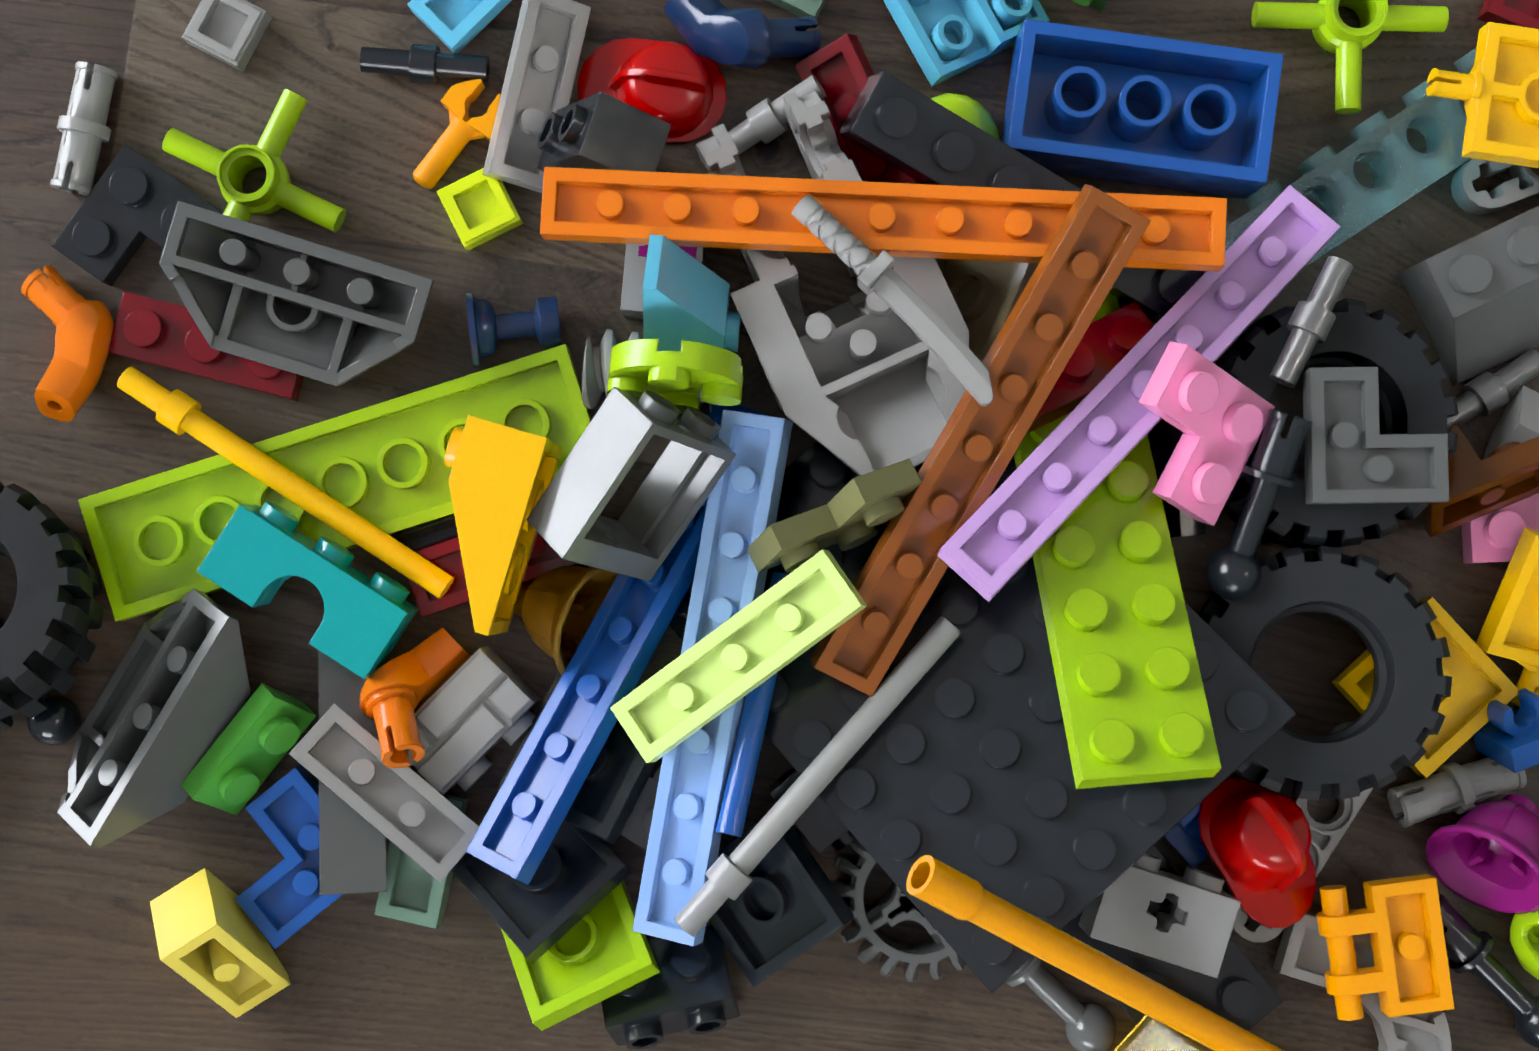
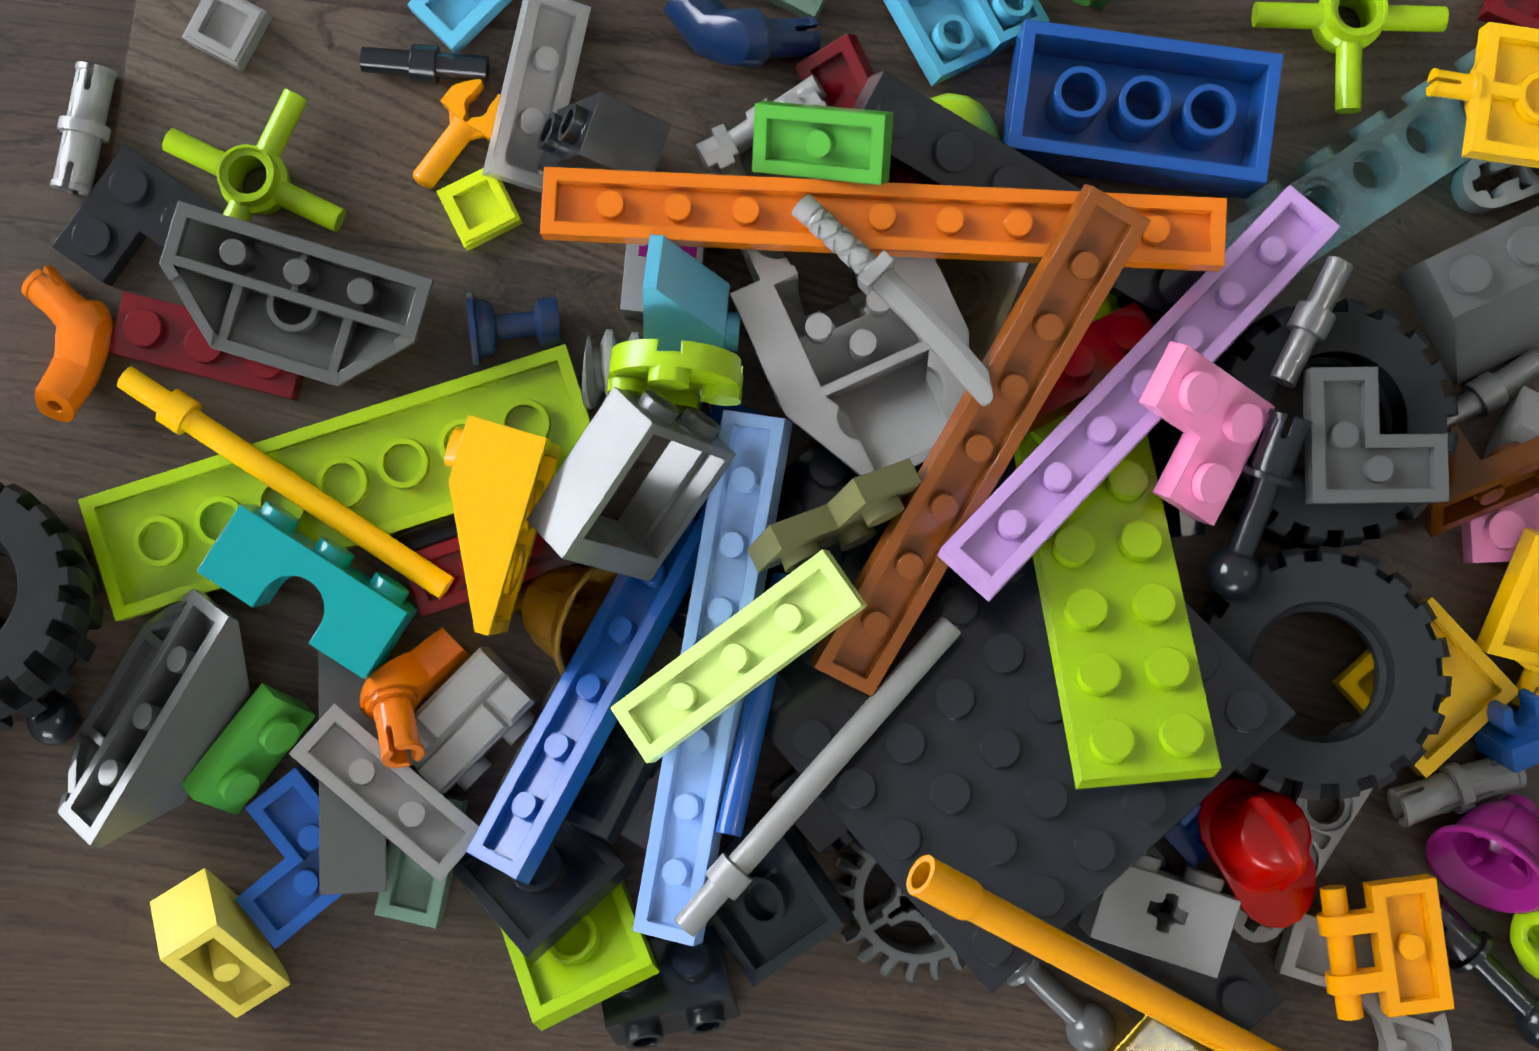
(659, 80): red piece -> none
(822, 142): none -> bright green plate

